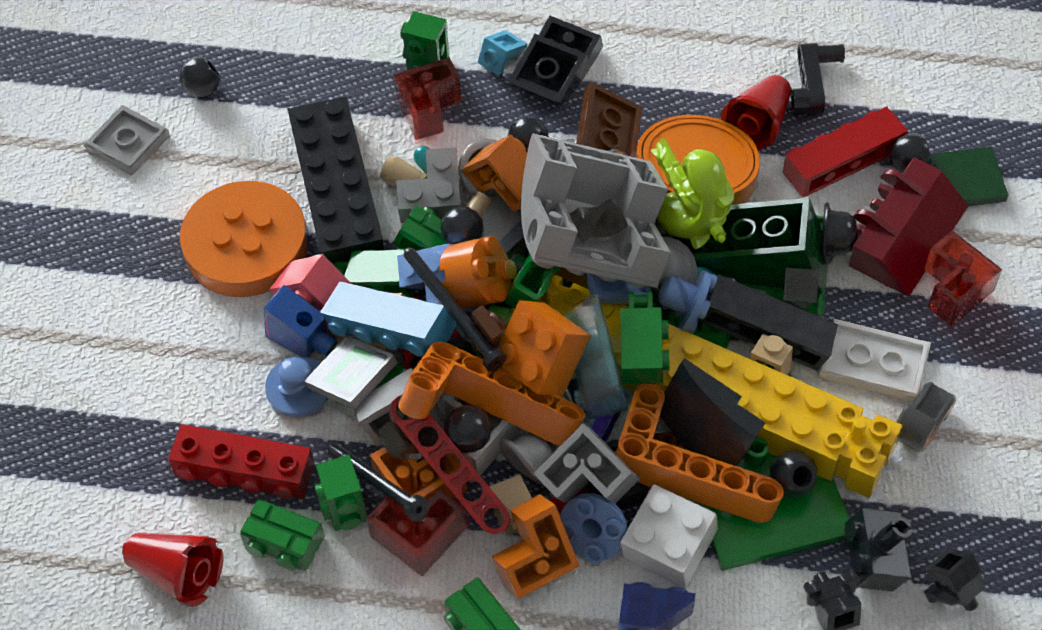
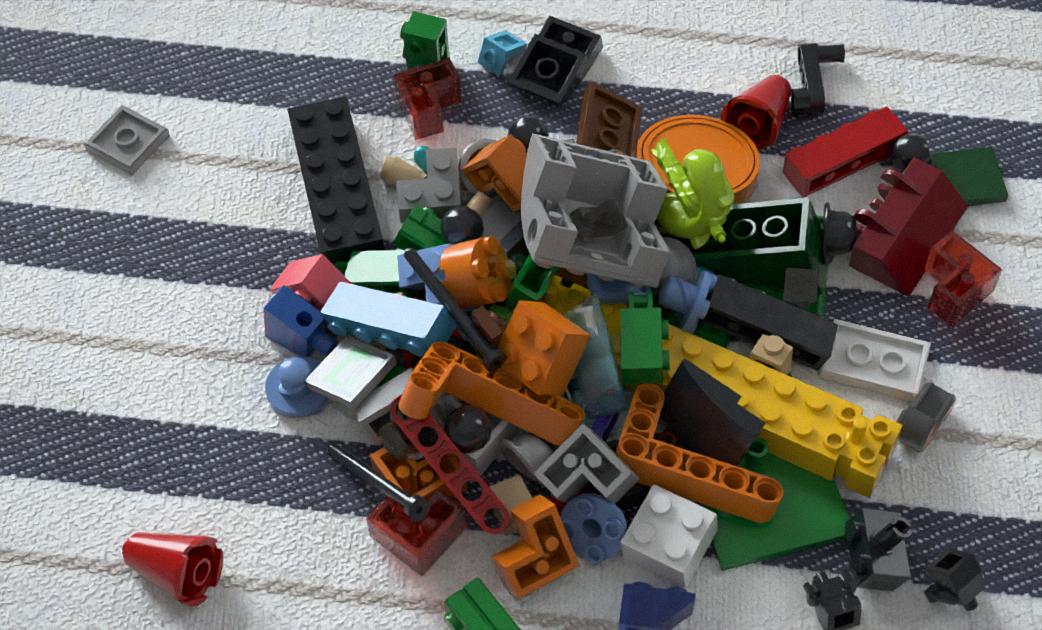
(199, 77): black piece -> none
(241, 462): red brick -> none
(243, 237): orange brick -> none
(281, 535): green brick -> none
(340, 494): green brick -> none
(795, 473): black piece -> none

